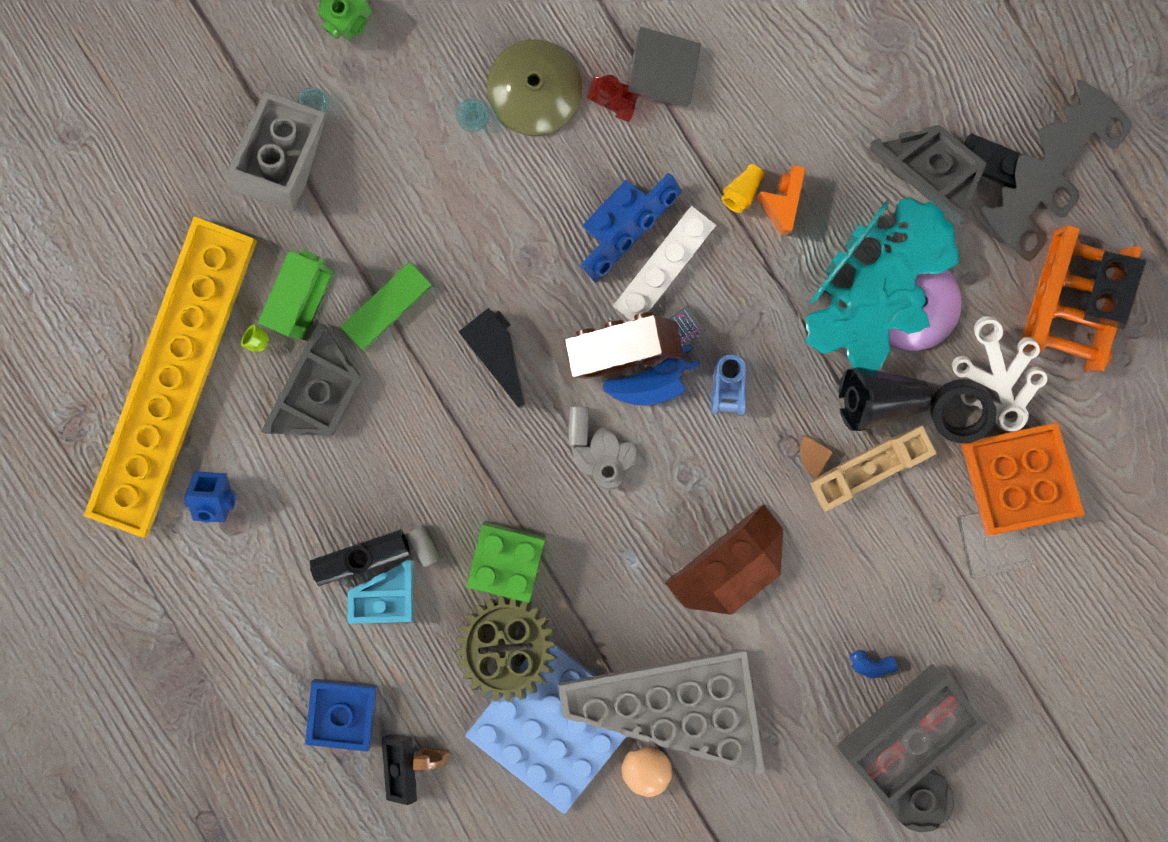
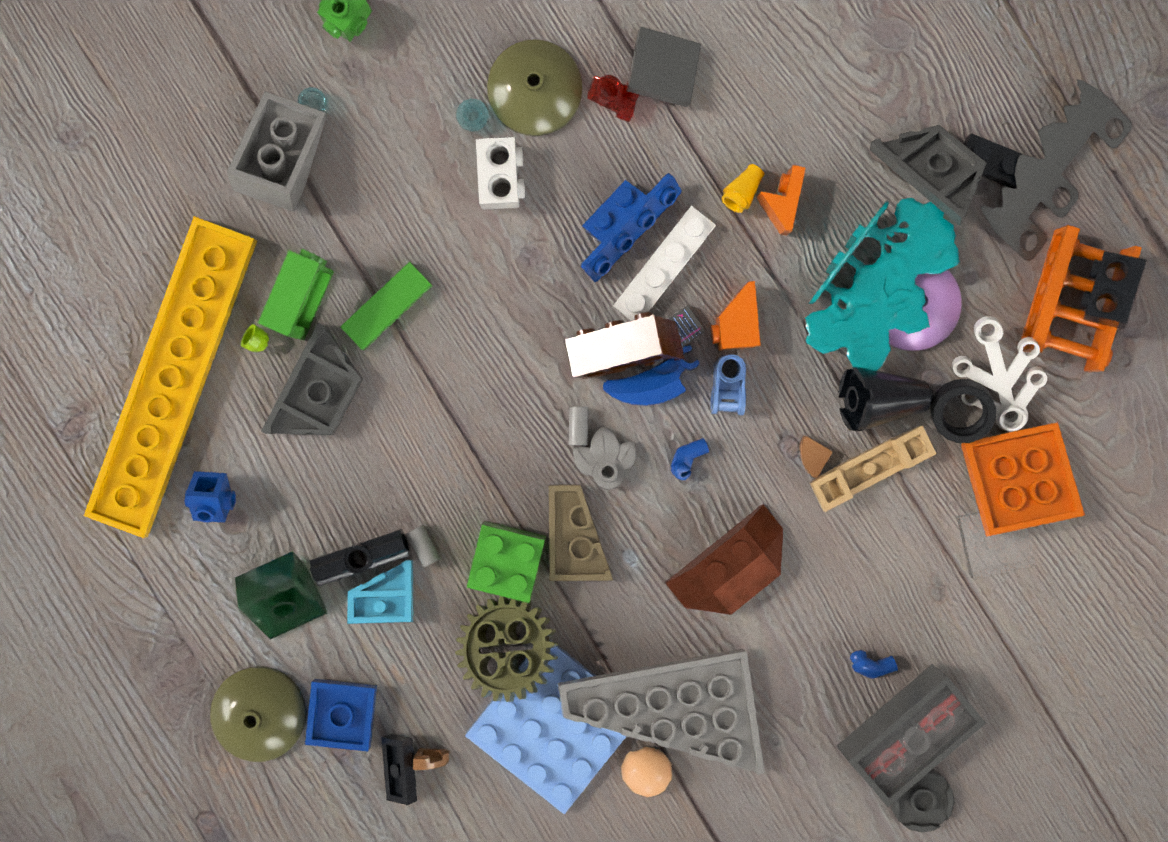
(273, 702): none -> olive dish
(279, 595): none -> clear green slope
(492, 174): none -> white brick
(495, 349): black slope -> none
(573, 539): none -> dark tan wing
(684, 458): none -> blue arm
(738, 323): none -> orange slope

